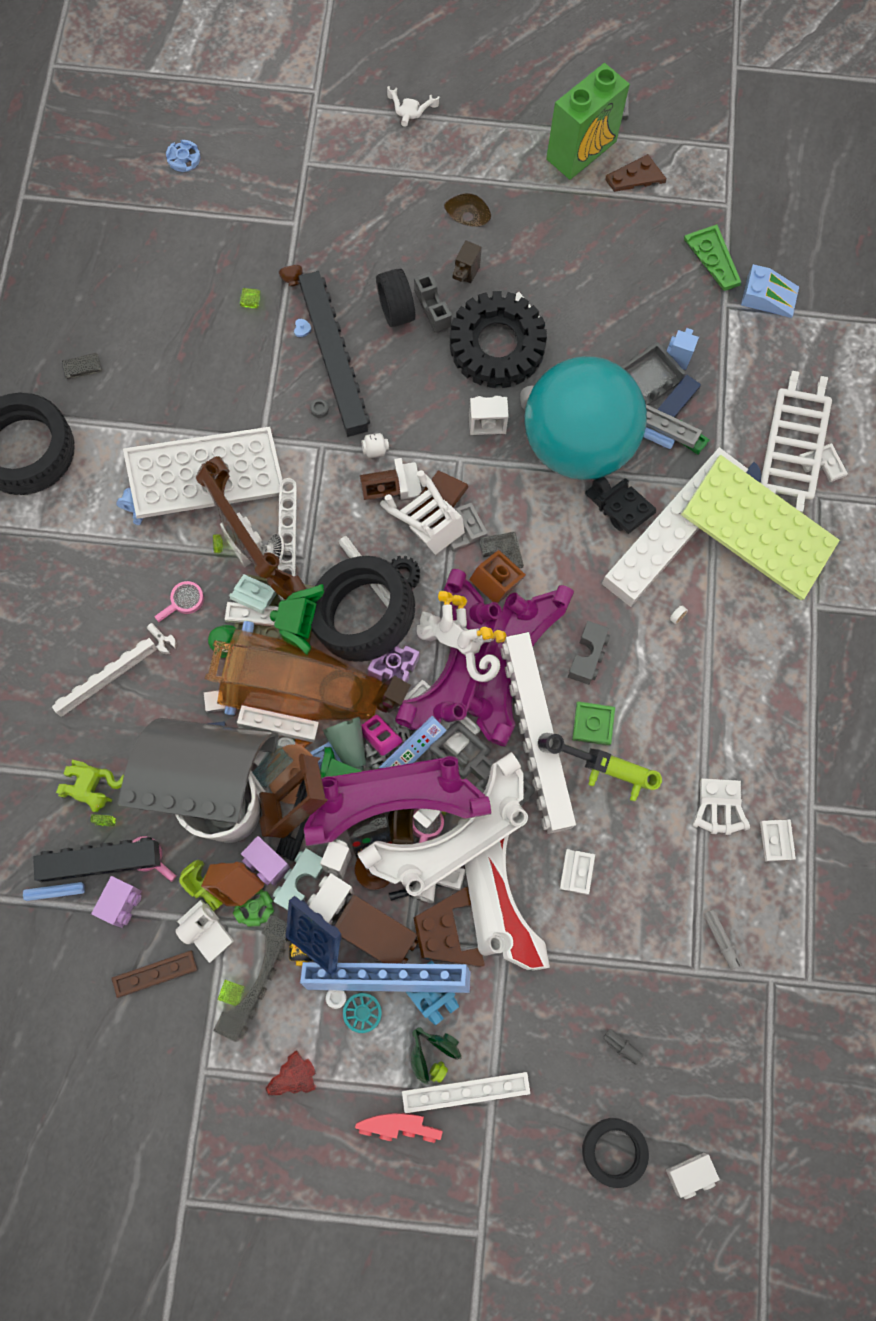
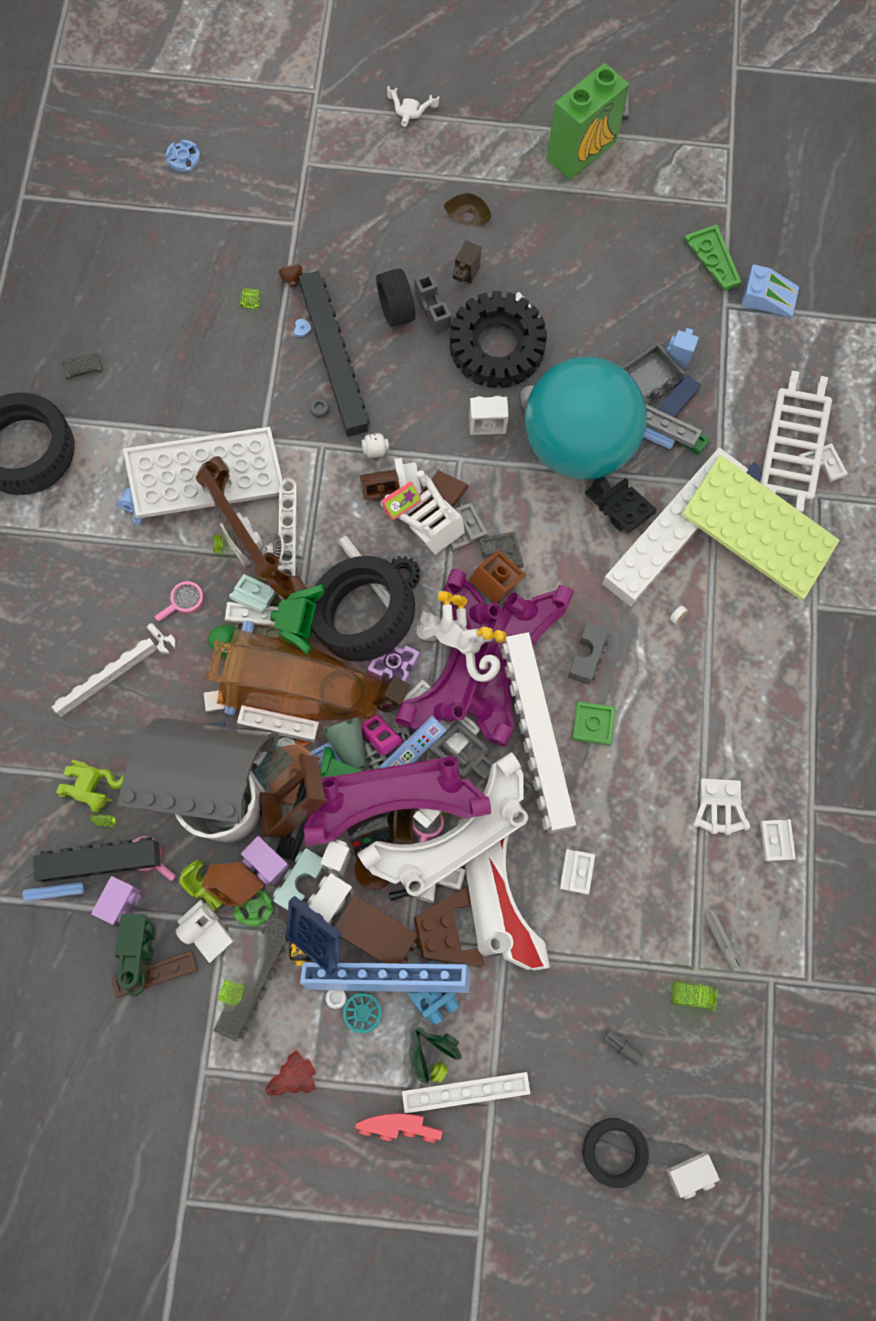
(134, 951): none -> dark green brick
(401, 501): none -> slope
(605, 763): piece -> none
(639, 172): reddish brown wing -> none
(694, 995): none -> clear neon green tile

